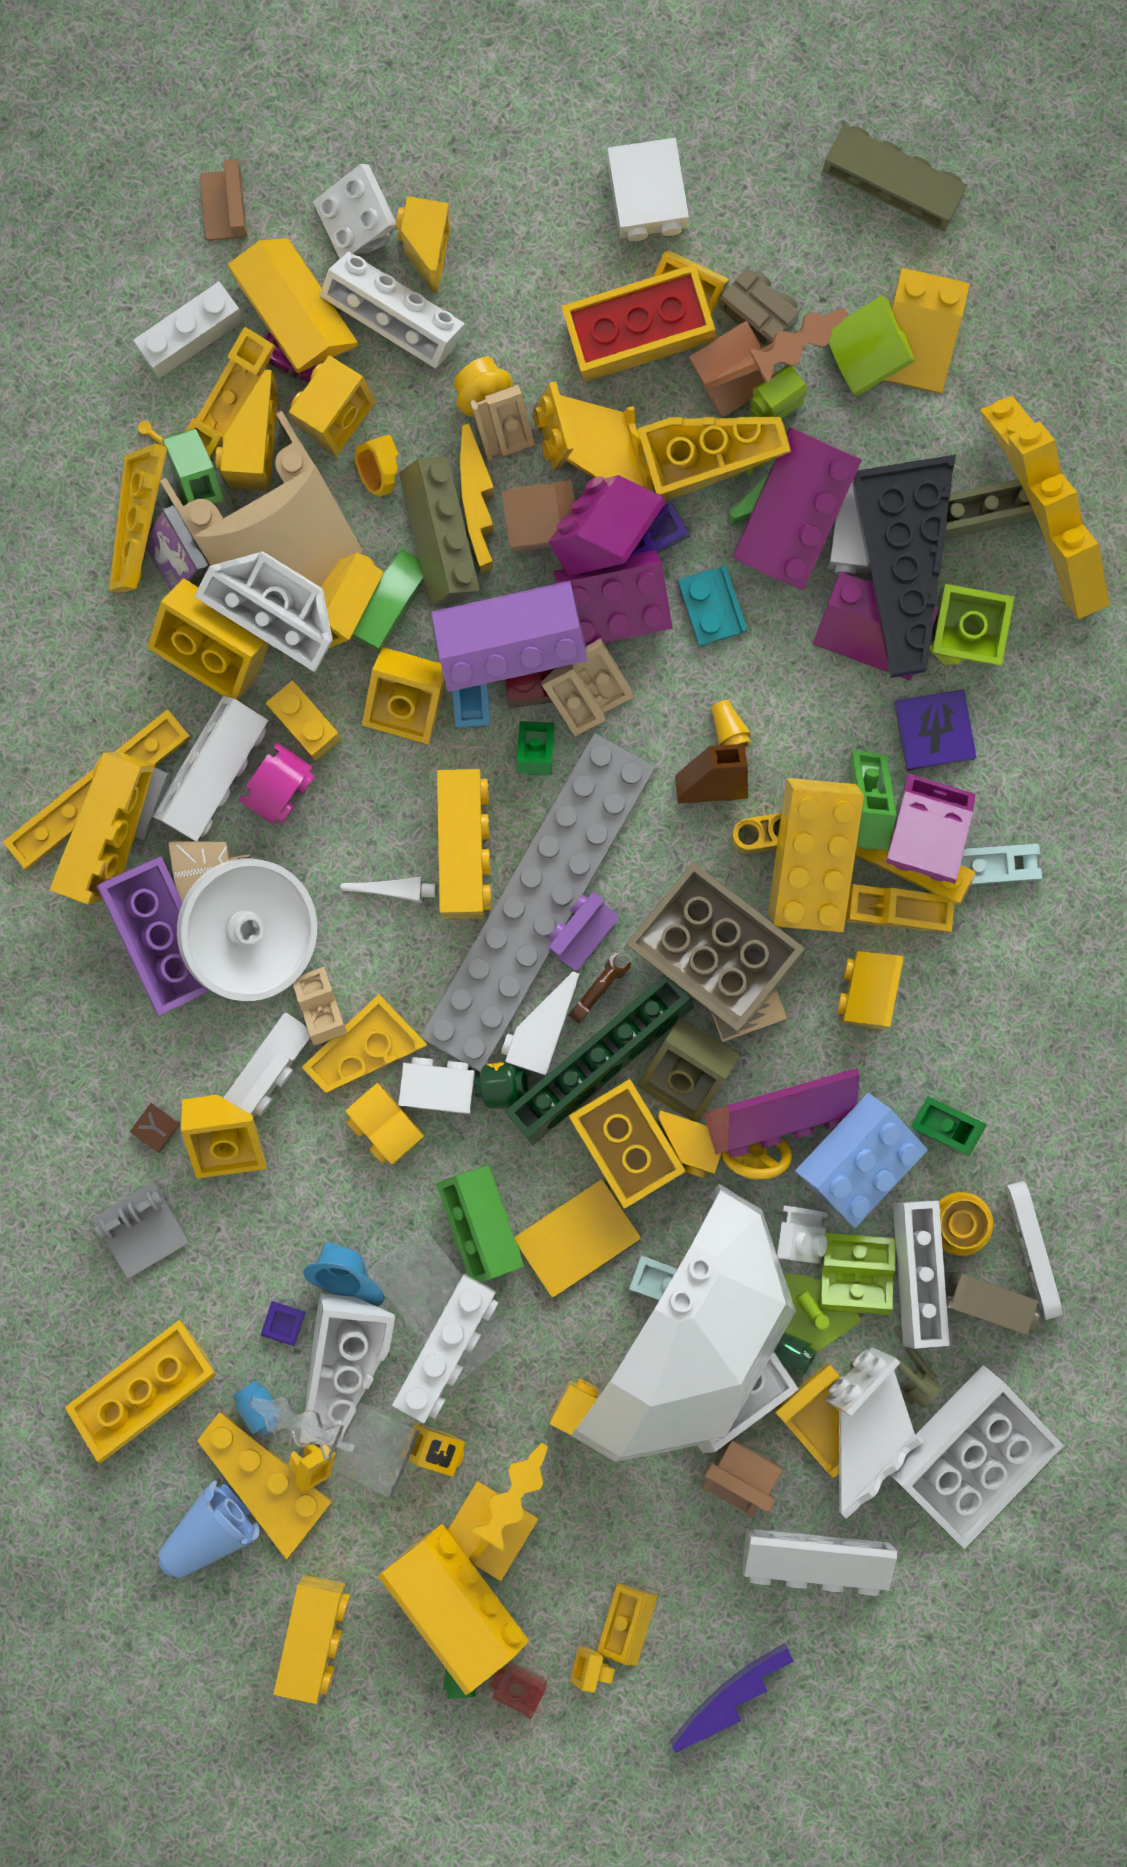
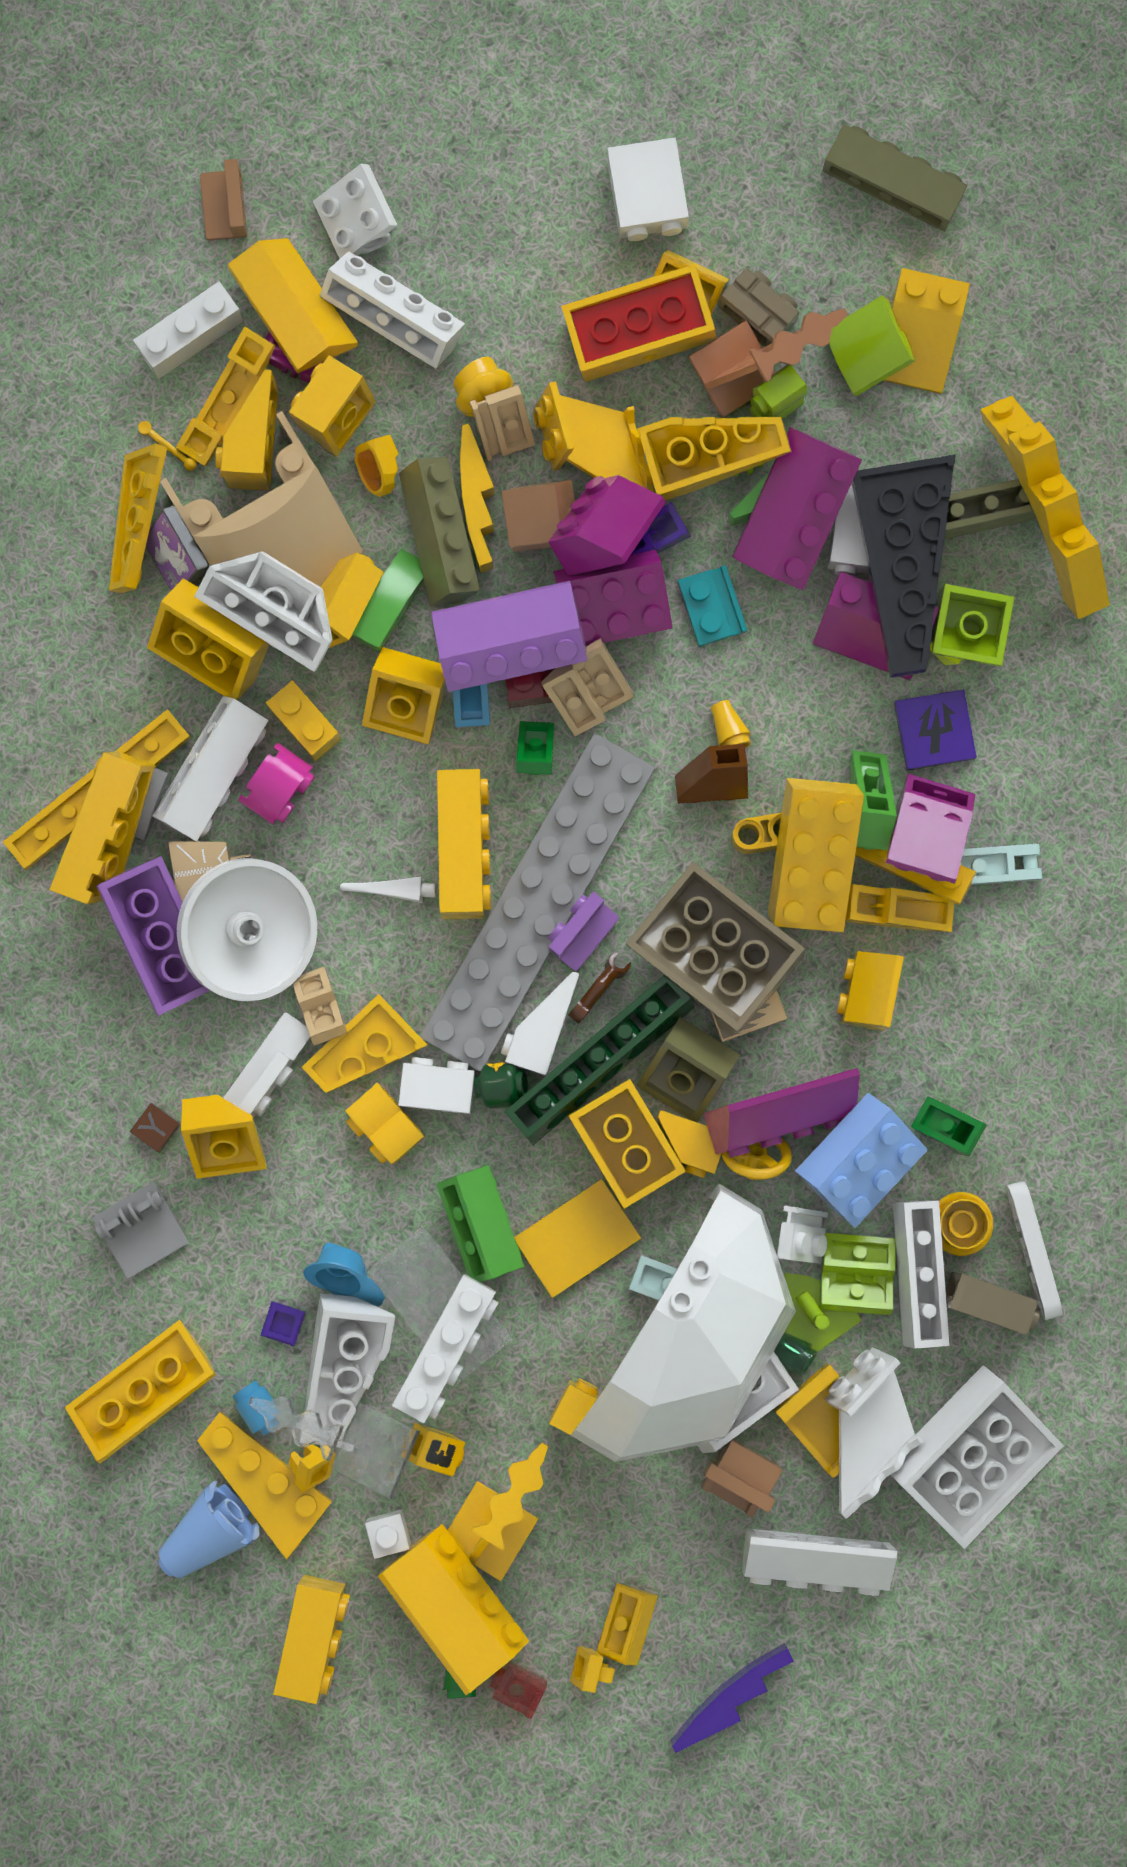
(192, 468): bright green slope -> none
(388, 1534): none -> white brick
(425, 235): yellow slope -> none
(920, 1386): olive plant -> none

